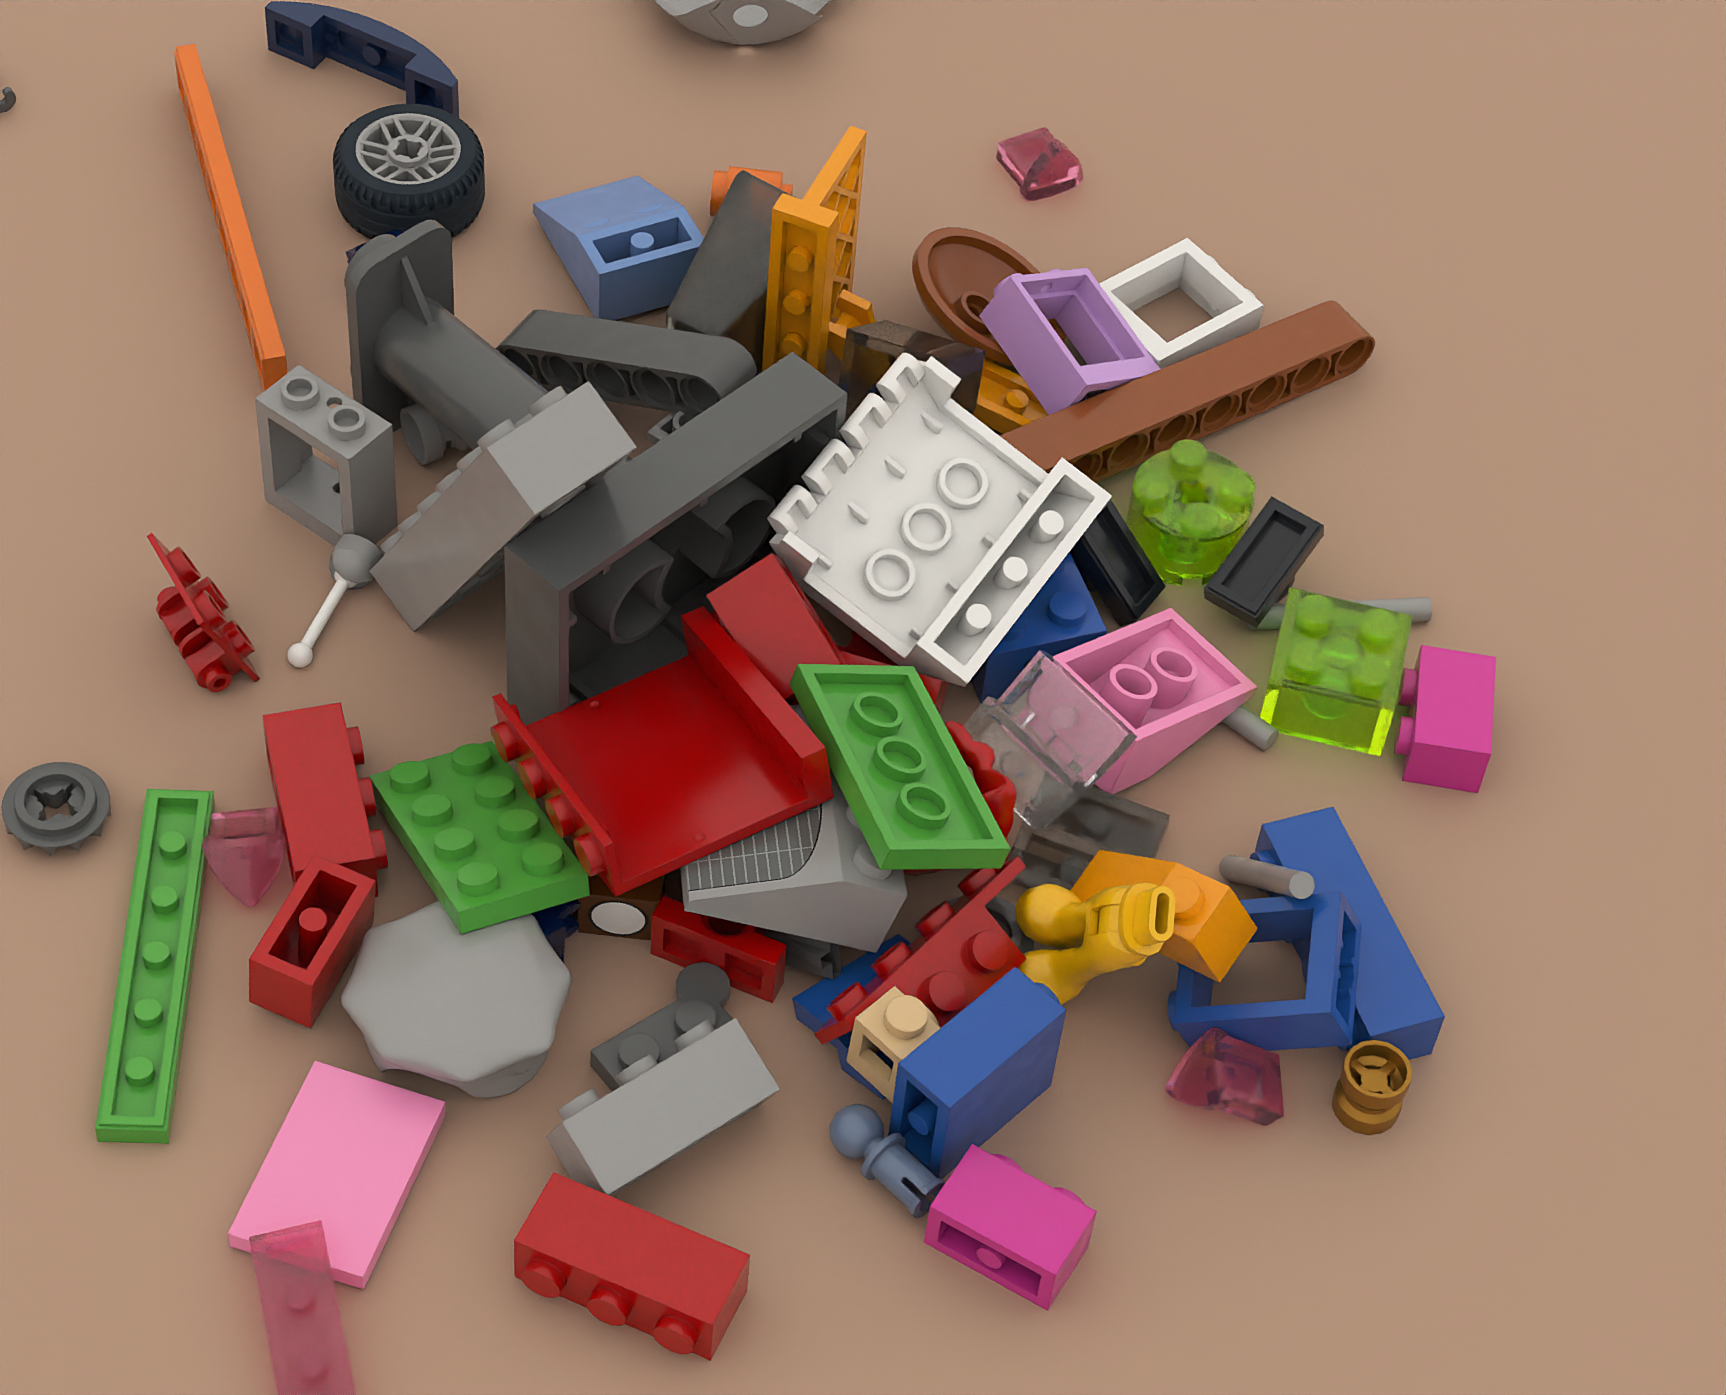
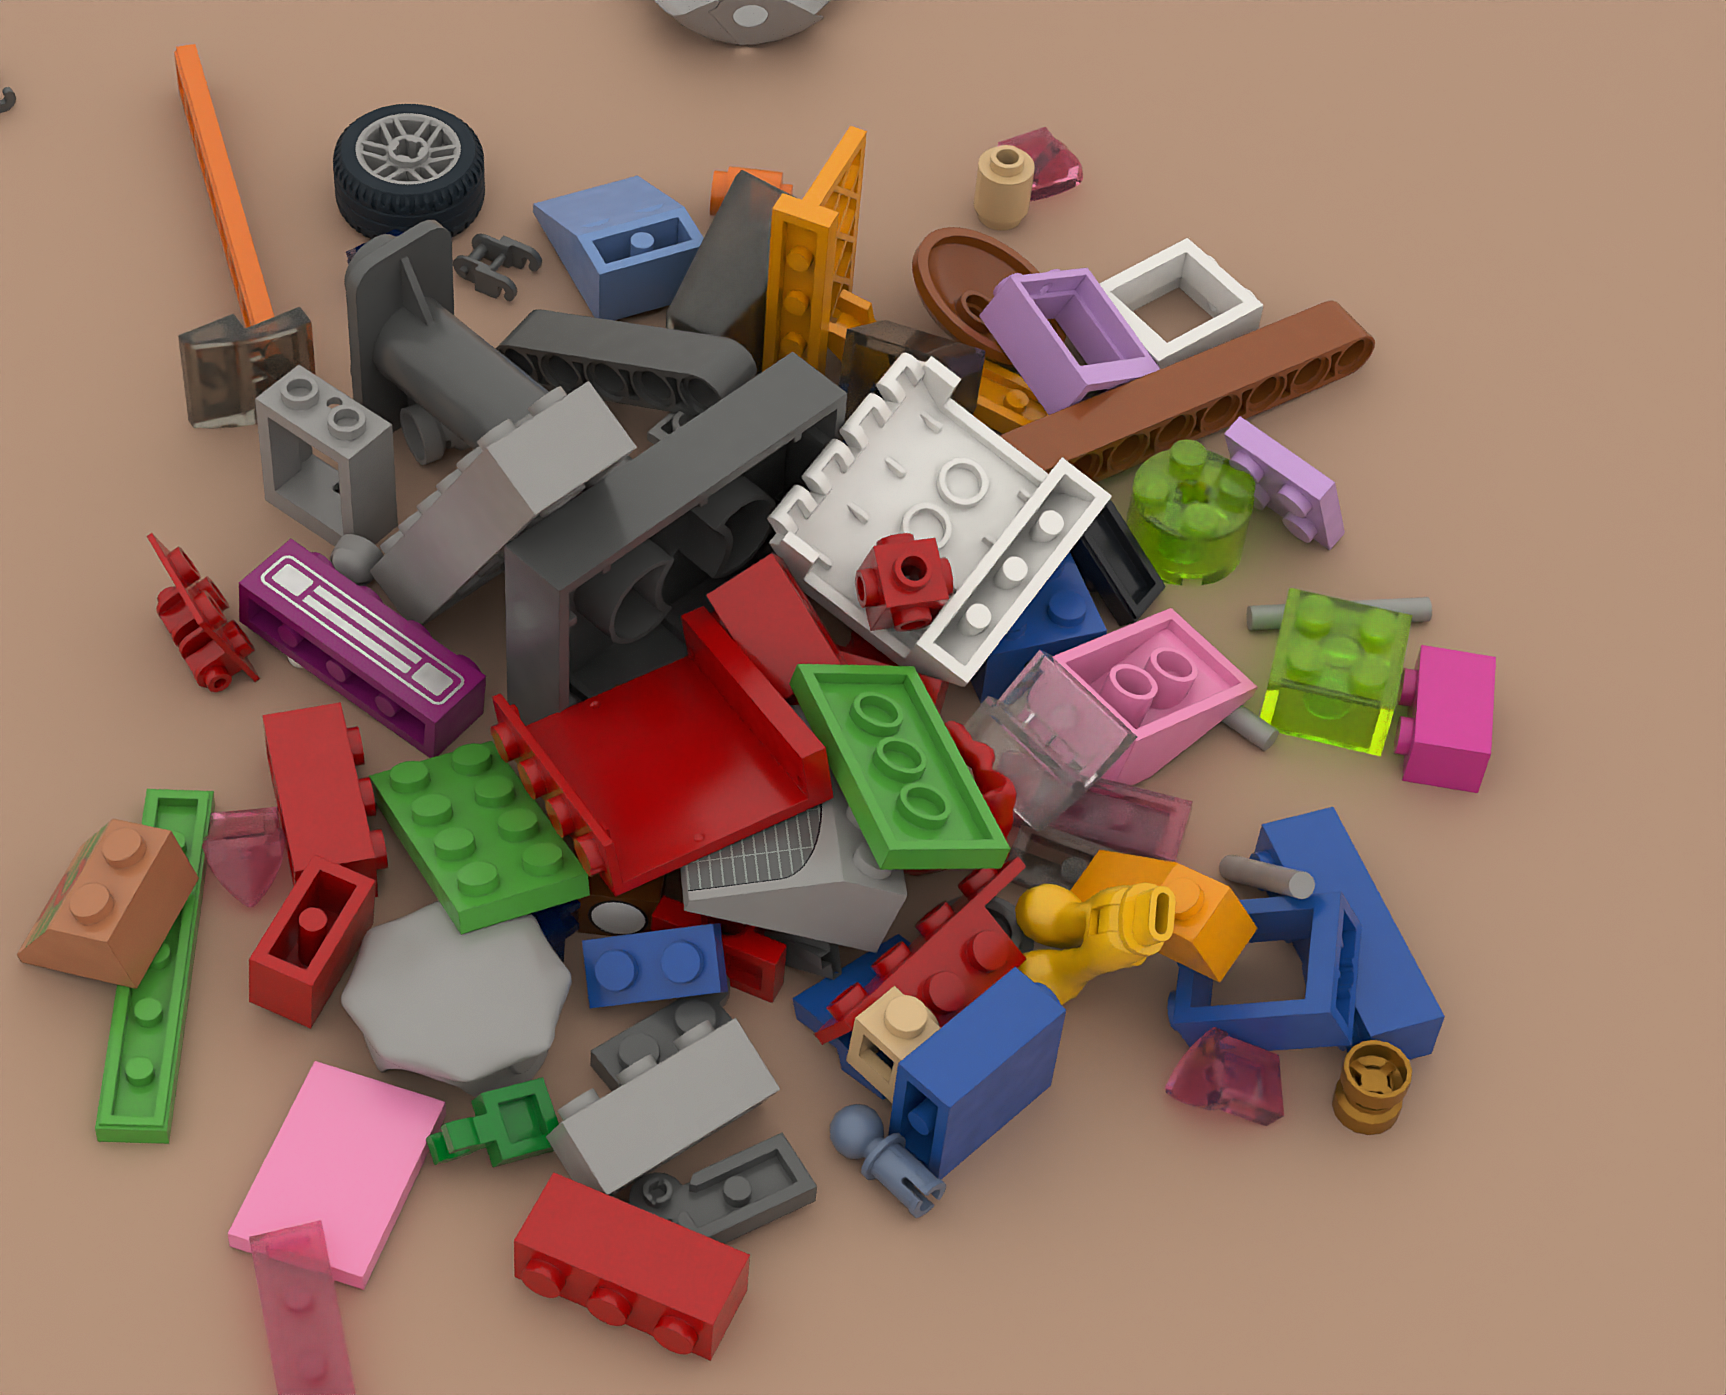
(53, 786): dark grey gear -> none
(113, 905): none -> nougat slope
(235, 364): none -> clear smoke slope
(316, 31): dark blue slope -> none
(362, 648): none -> magenta brick
(502, 252): none -> dark grey piece
(506, 1122): none -> green plate
(655, 965): none -> blue plate
(733, 1193): none -> dark grey hinge
(894, 599): none -> red brick
(1003, 187): none -> tan brick
(1010, 1226): dark pink brick -> none
(1127, 820): none -> clear pink tile
(1264, 562): black tile -> none
(1287, 485): none -> lavender plate

